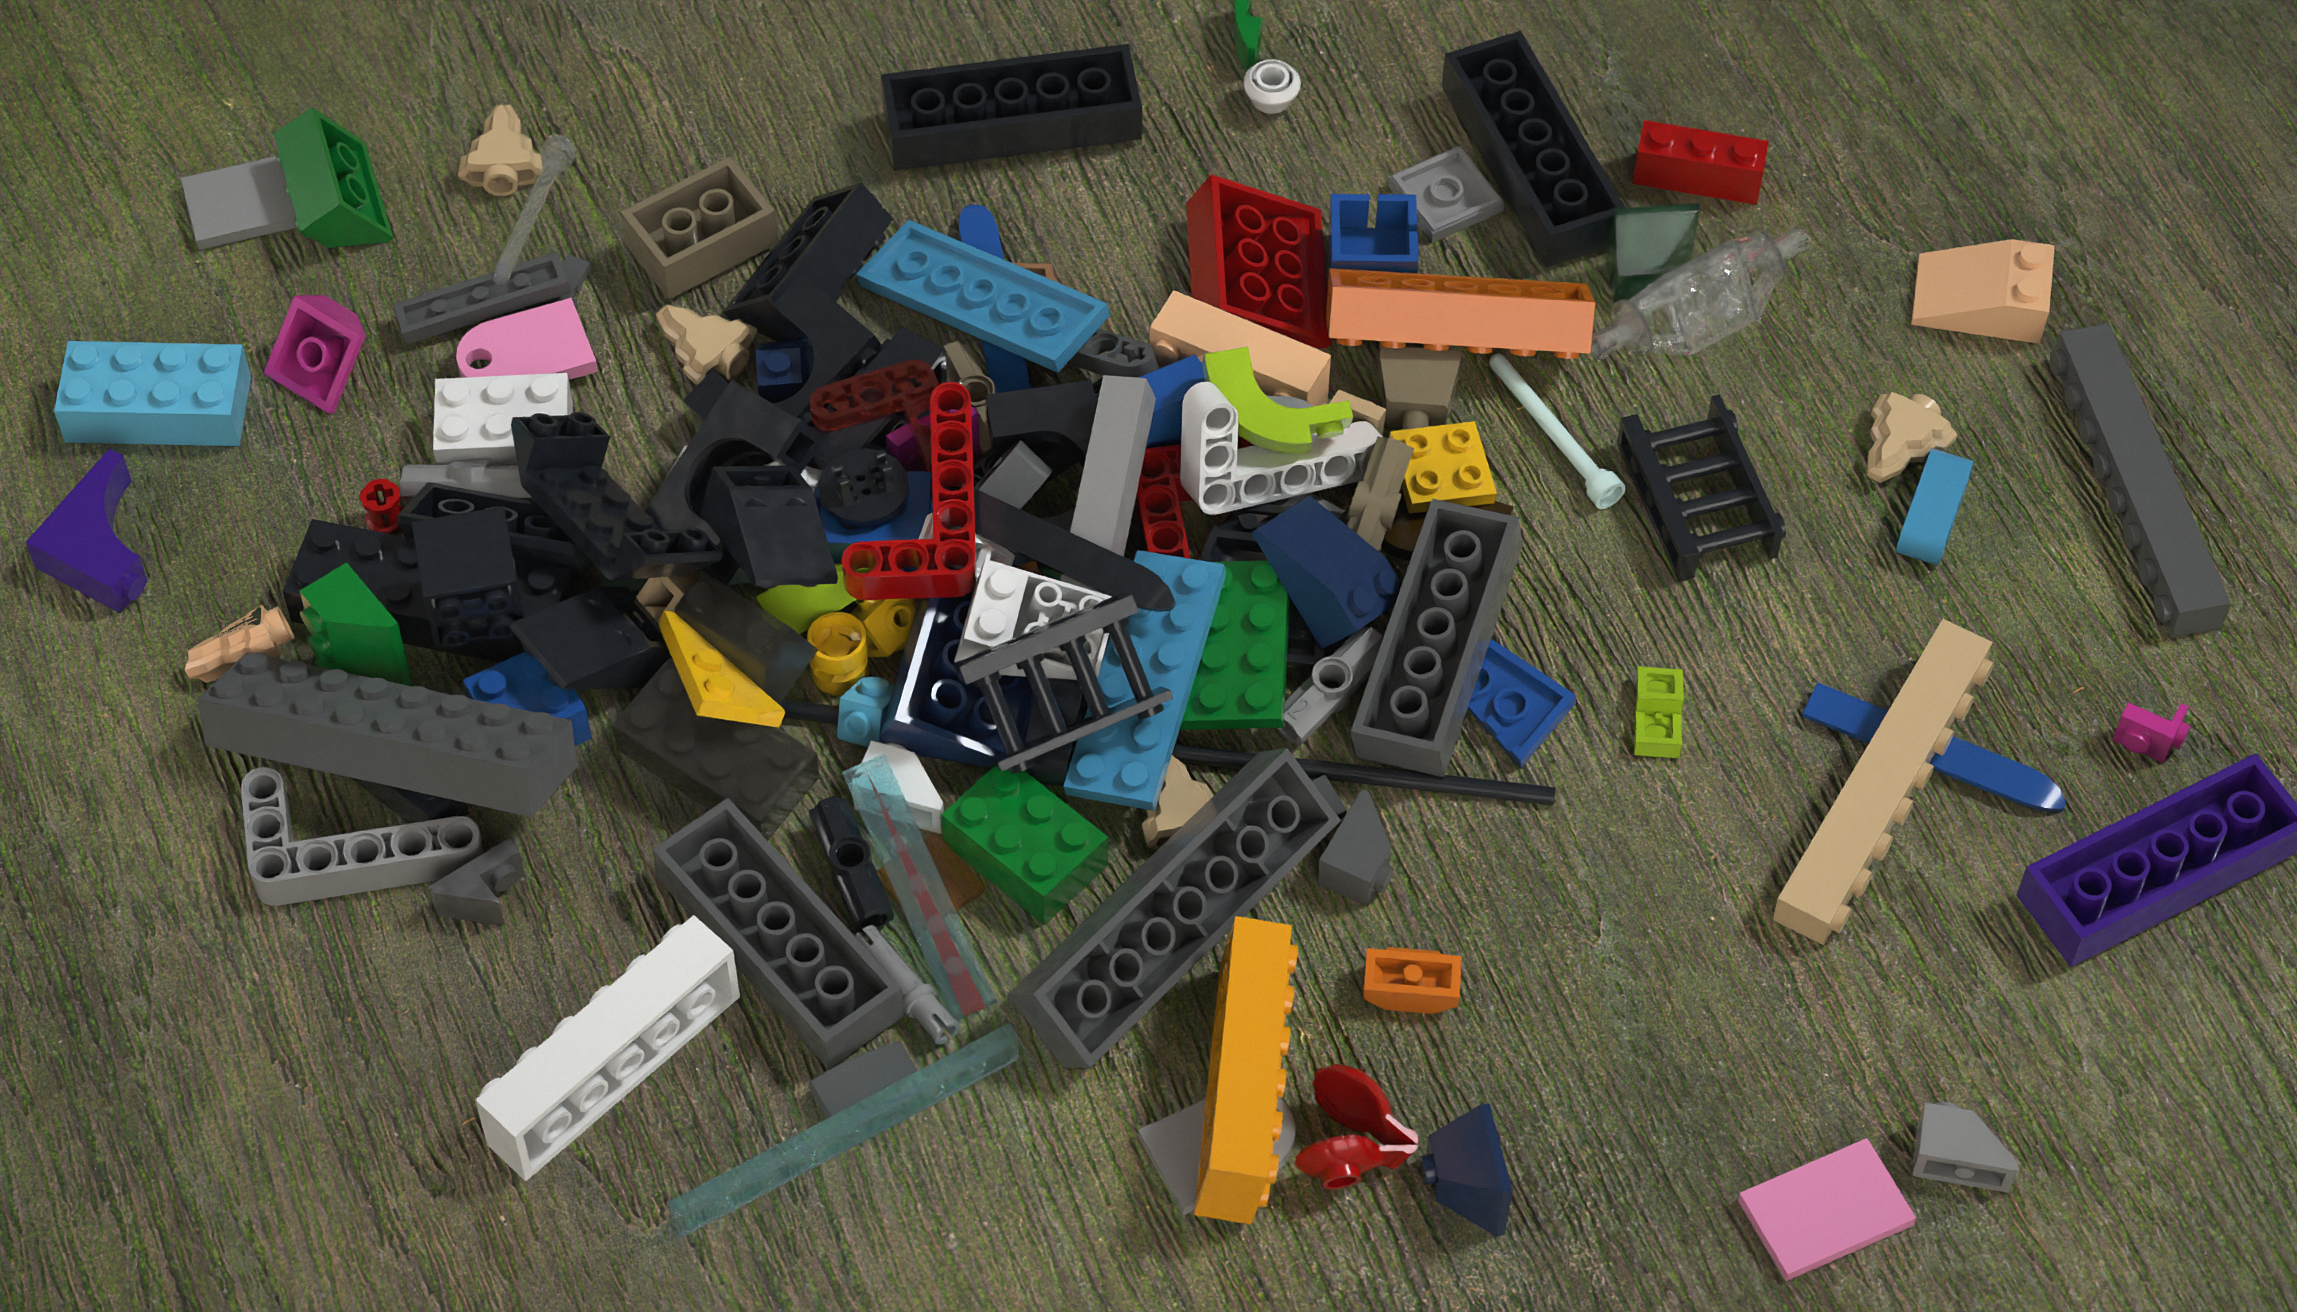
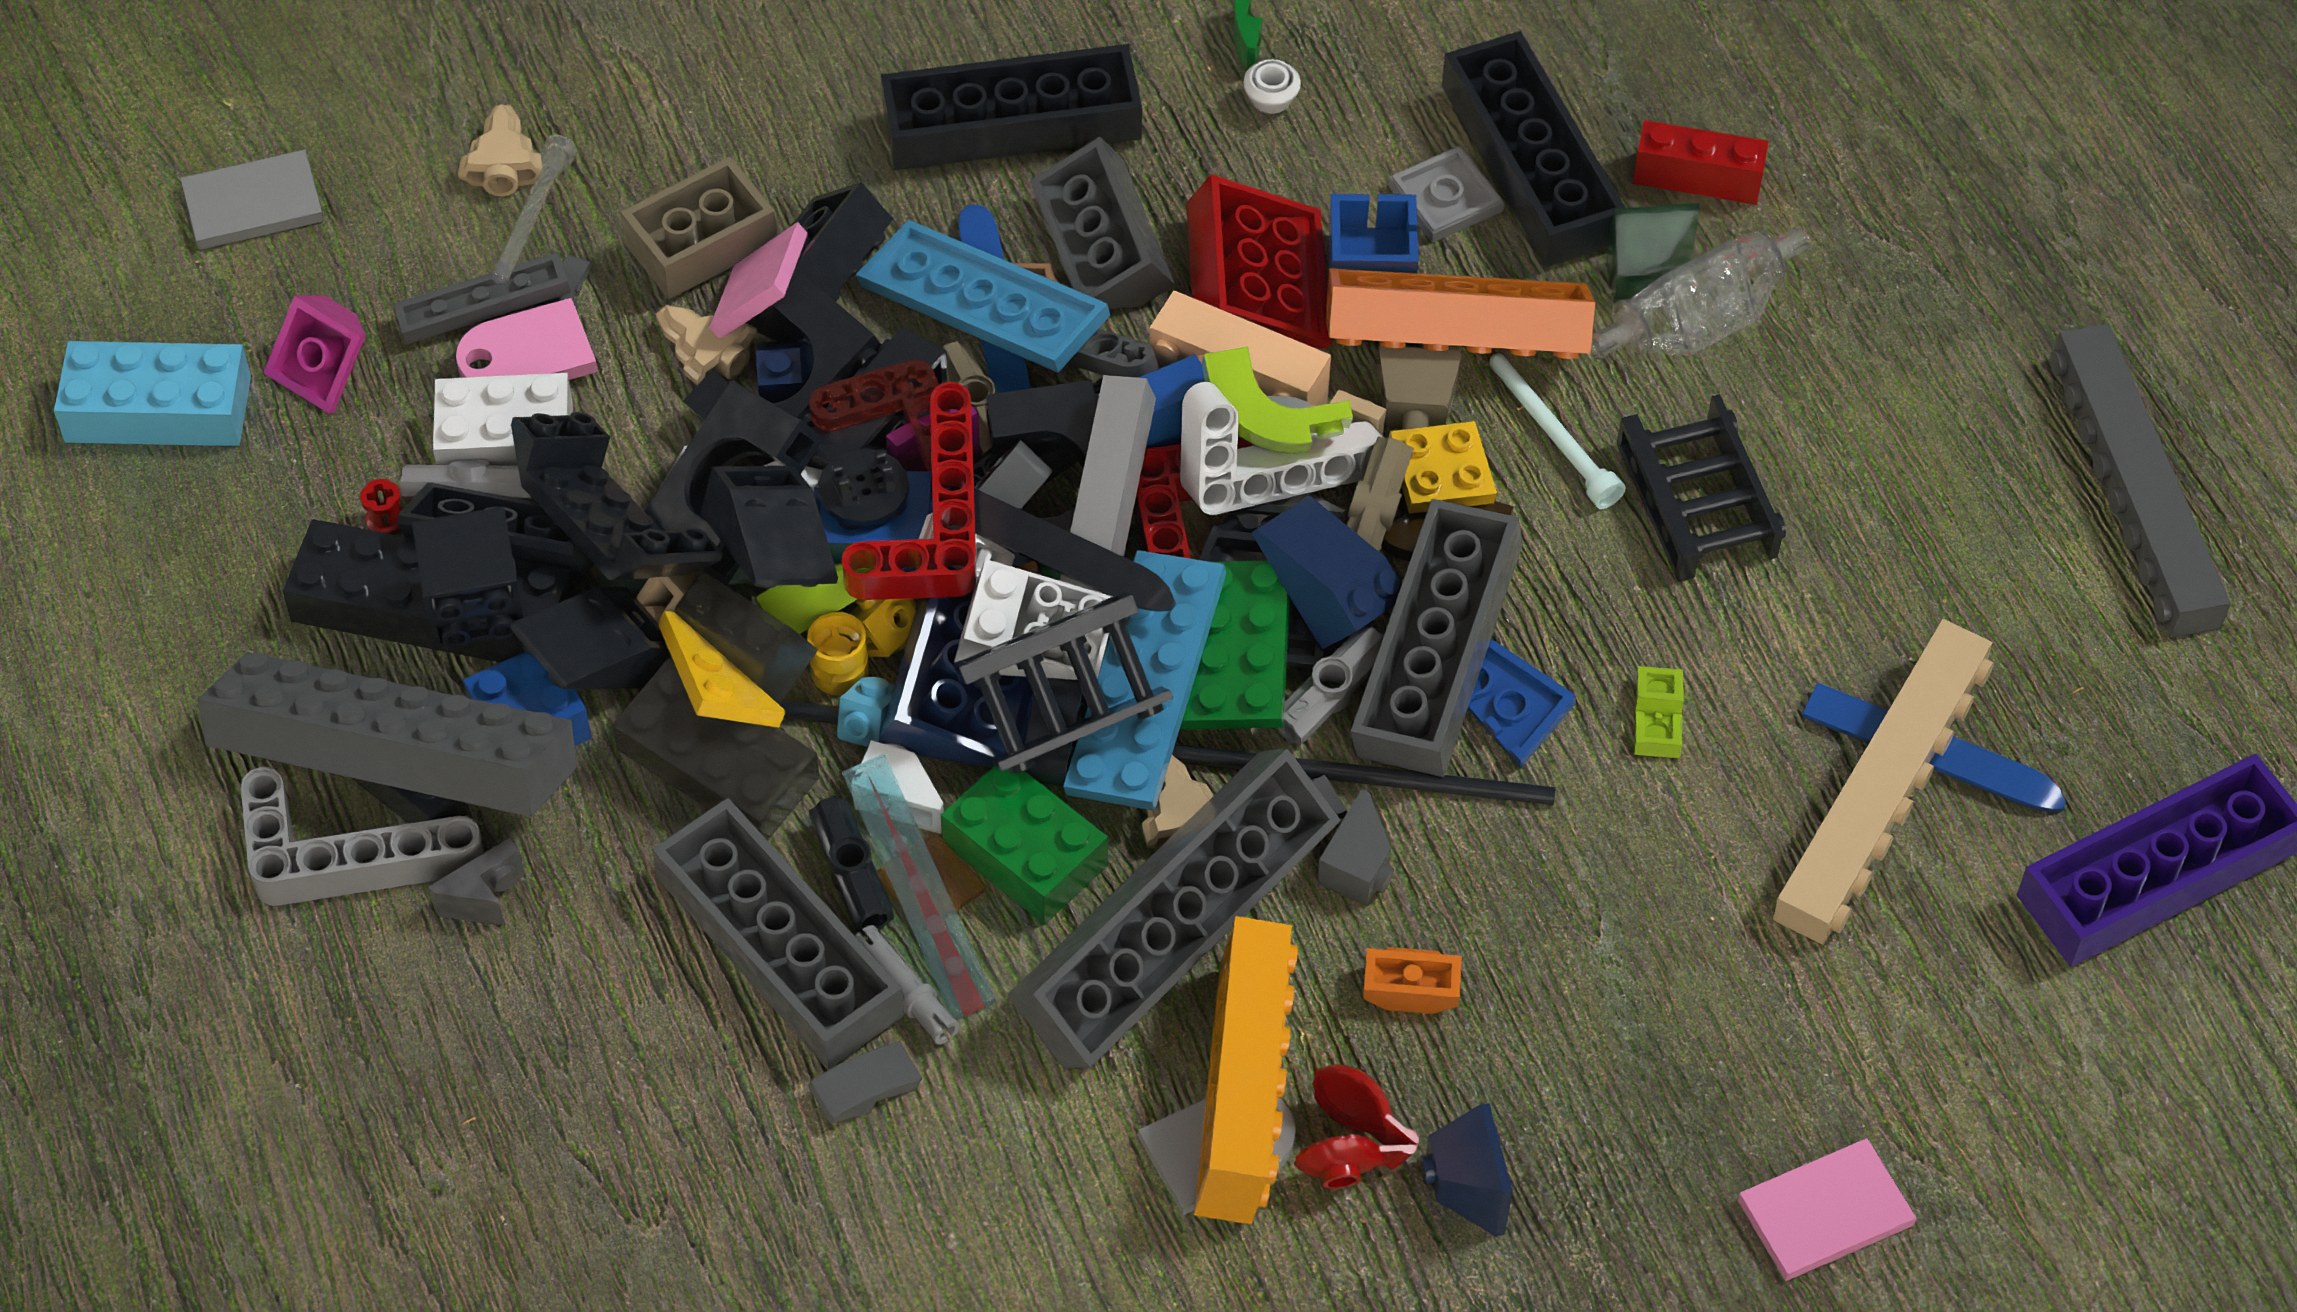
(79, 540): dark purple arch -> none
(255, 633): light nougat rock -> none
(331, 182): green slope -> none
(353, 628): green slope -> none
(608, 1047): white brick -> none
(758, 281): none -> bright pink tile
(843, 1131): clear light blue tile -> none
(1102, 228): none -> dark grey slope
(1905, 433): tan rock -> none
(1934, 506): dark azure beam -> none
(1960, 1149): light grey slope -> none
(1986, 289): light nougat slope -> none
(2151, 734): dark pink bracket -> none

